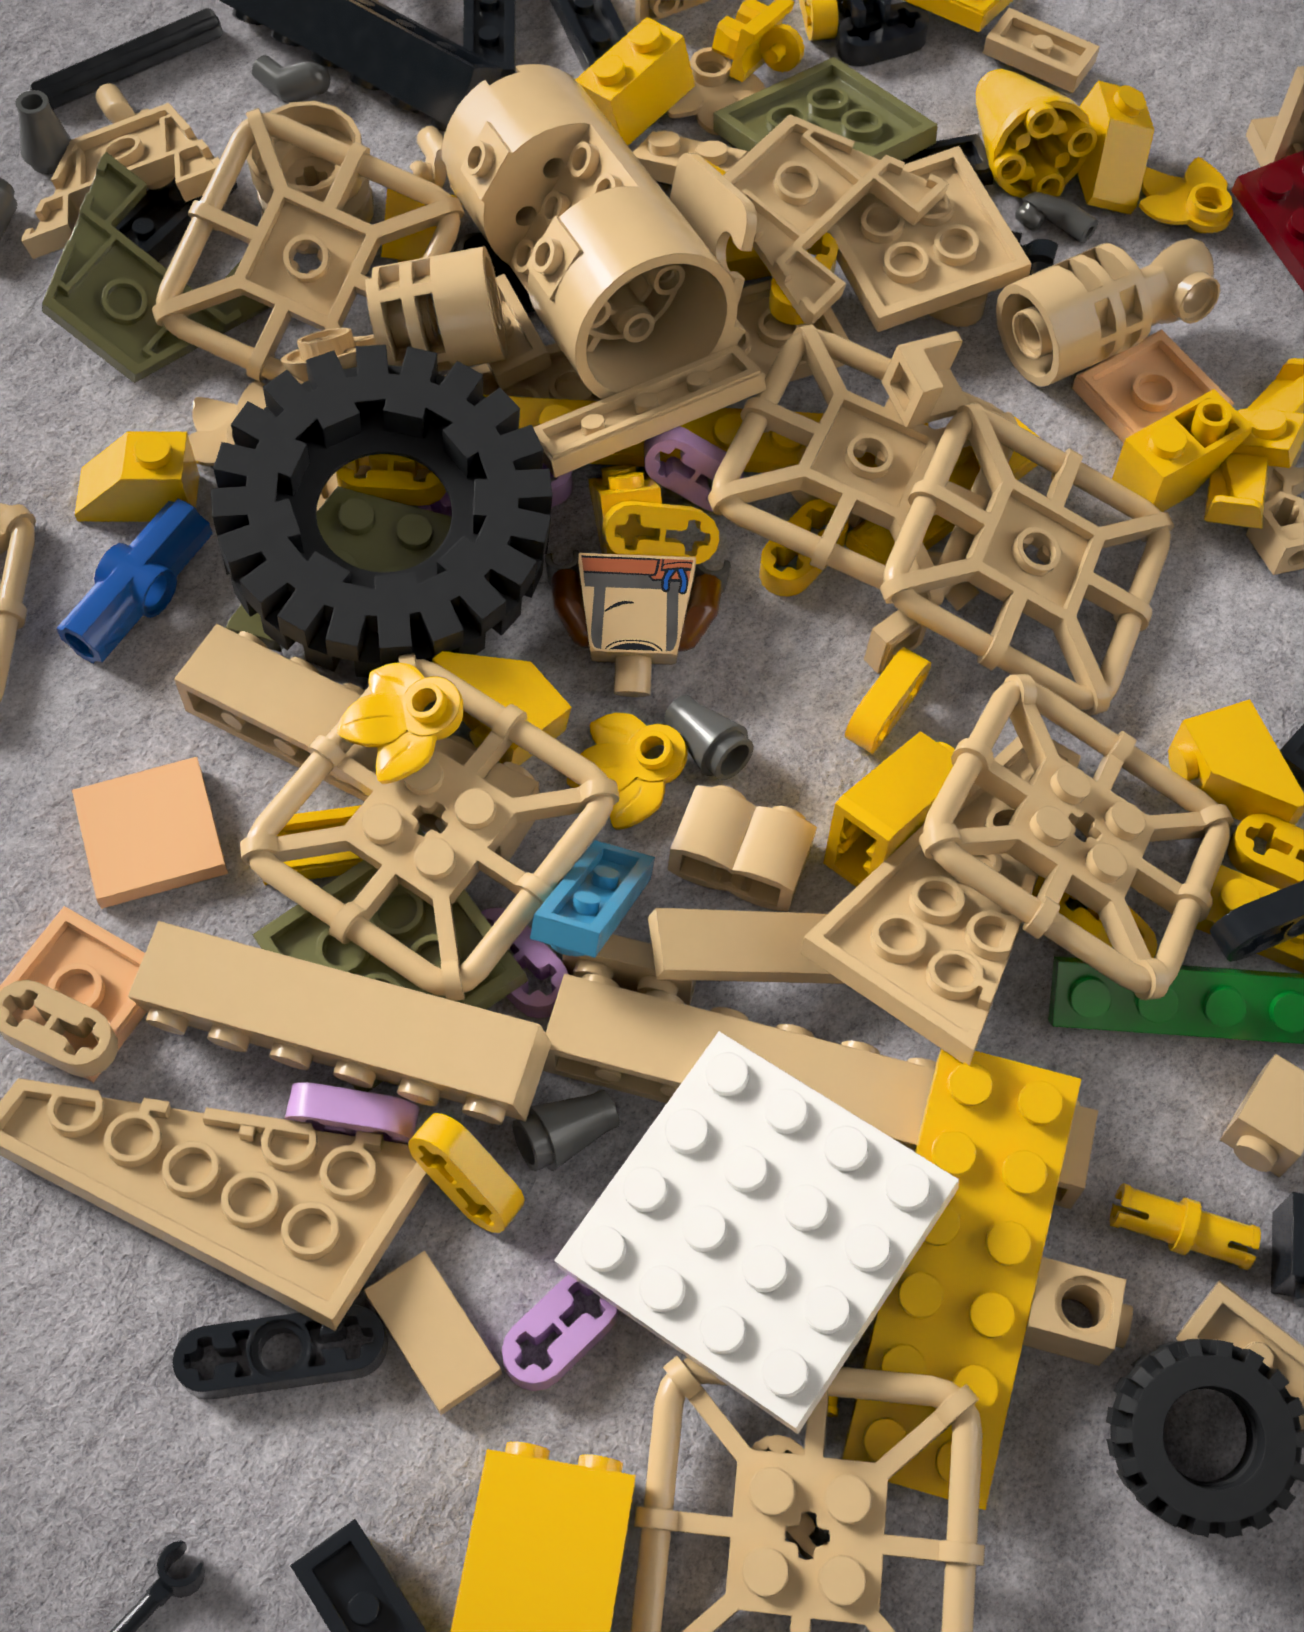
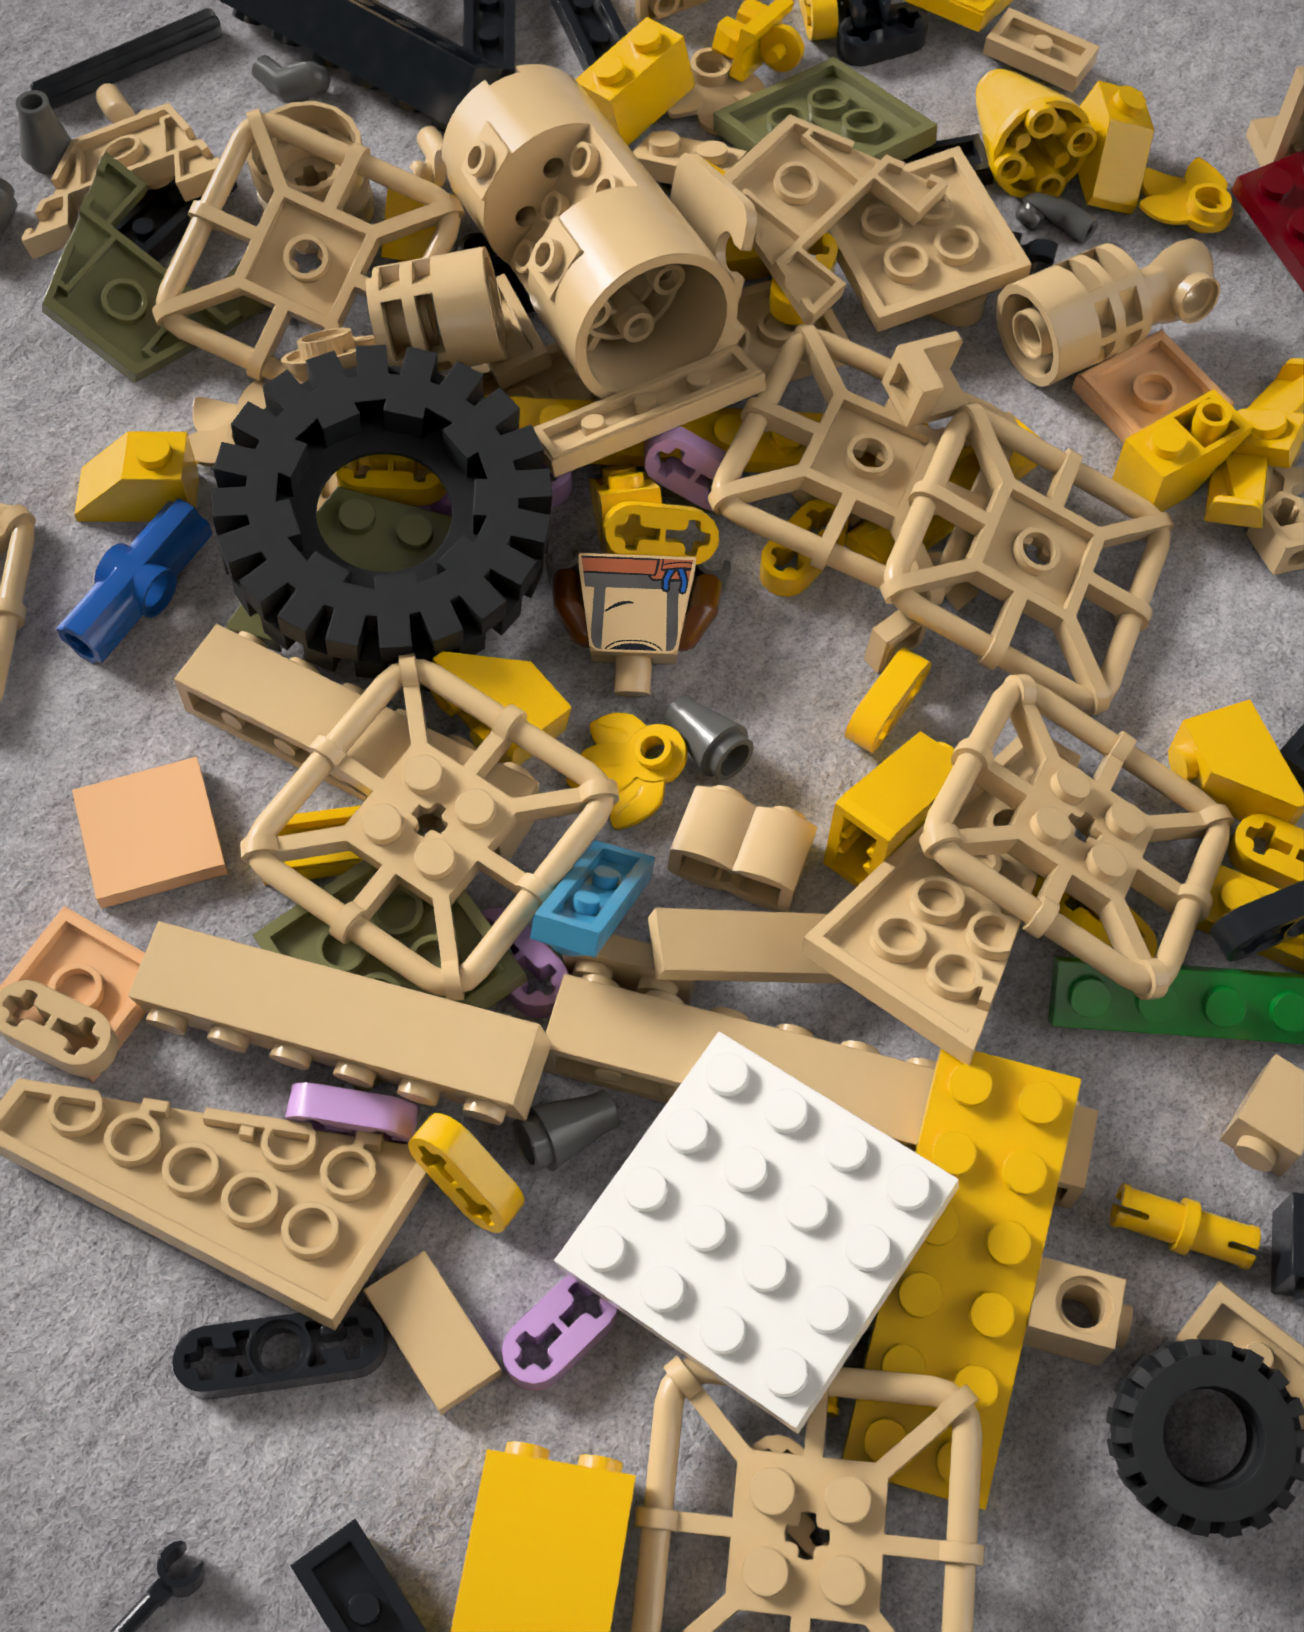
(396, 722): yellow plate -> none

